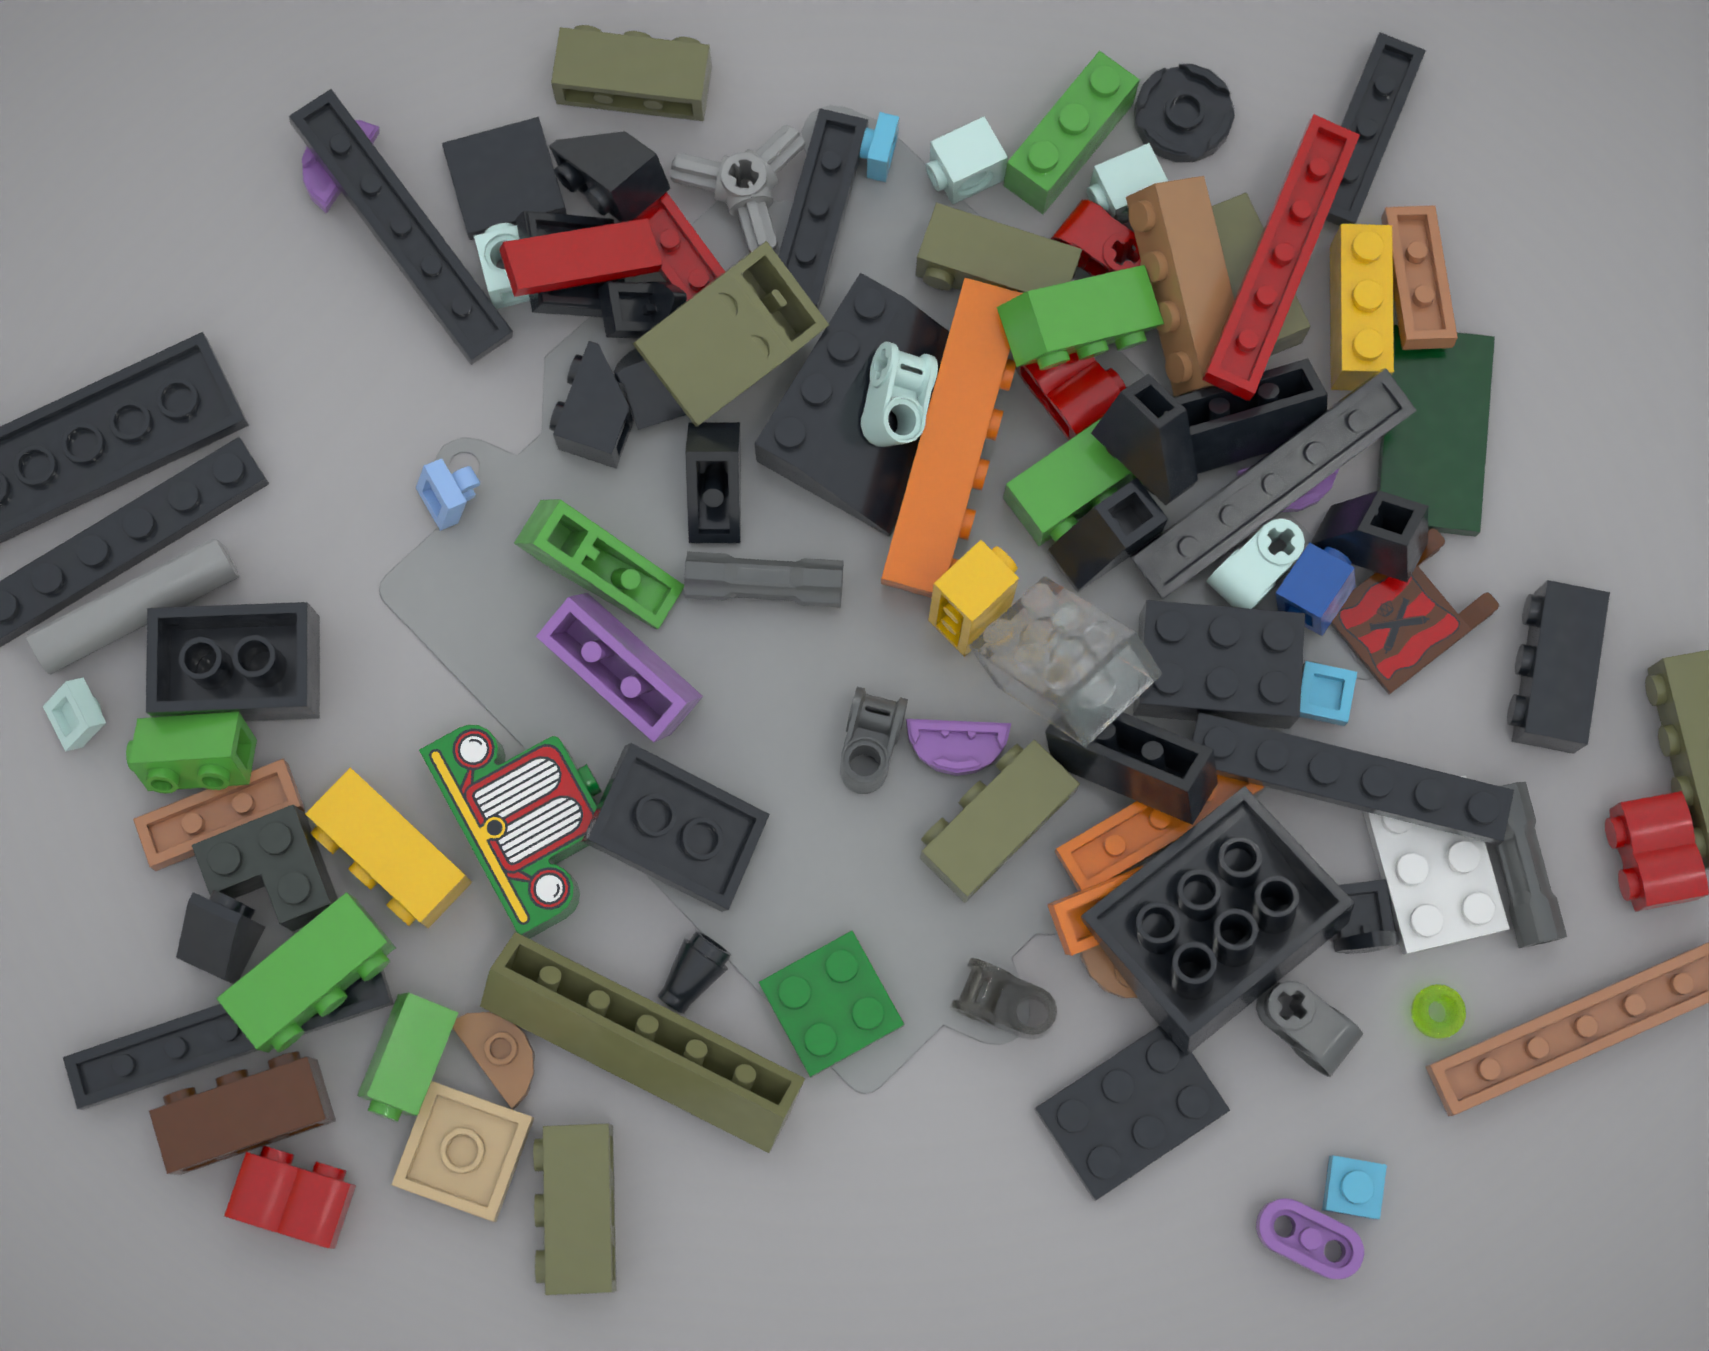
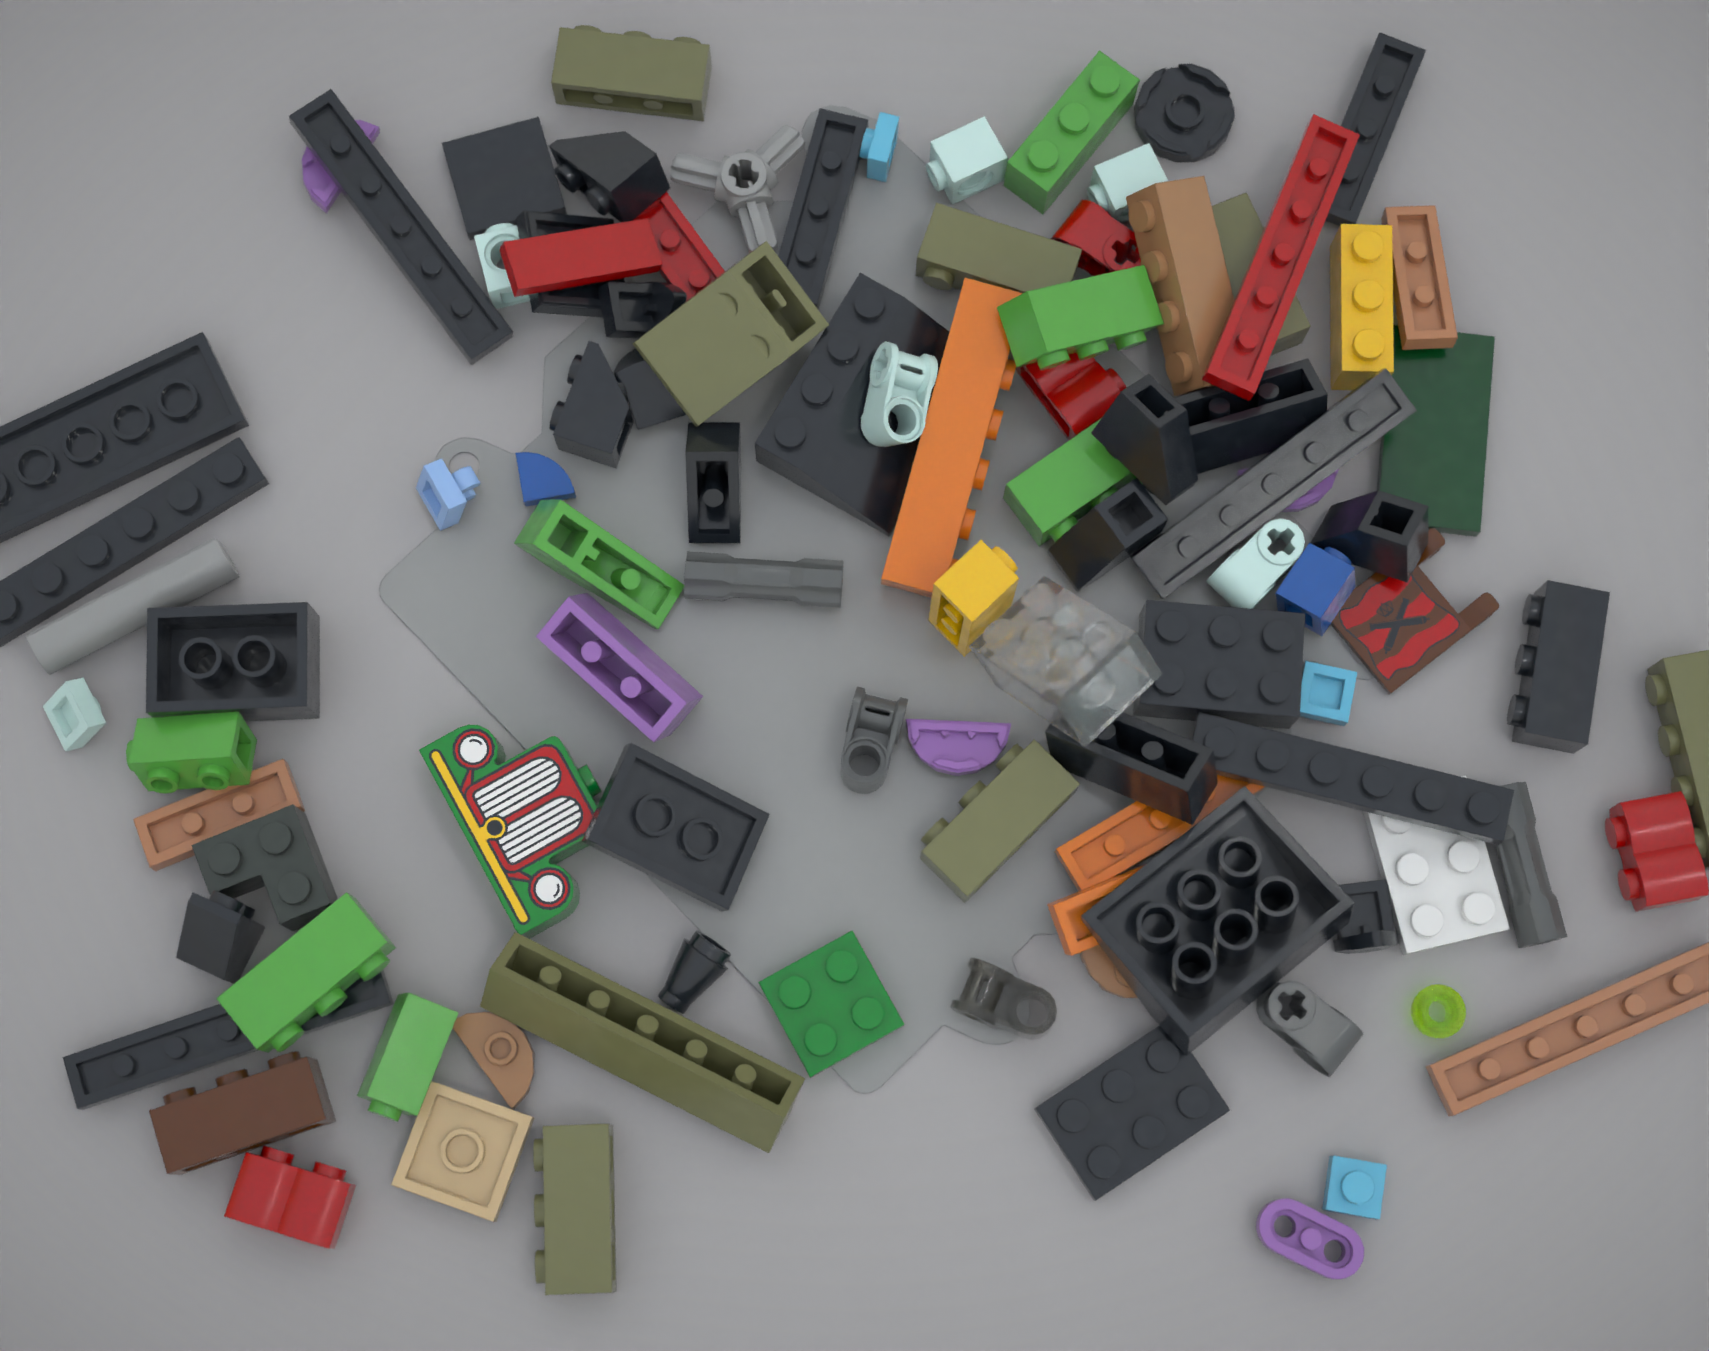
(386, 850): yellow brick -> none
(542, 479): none -> blue tile

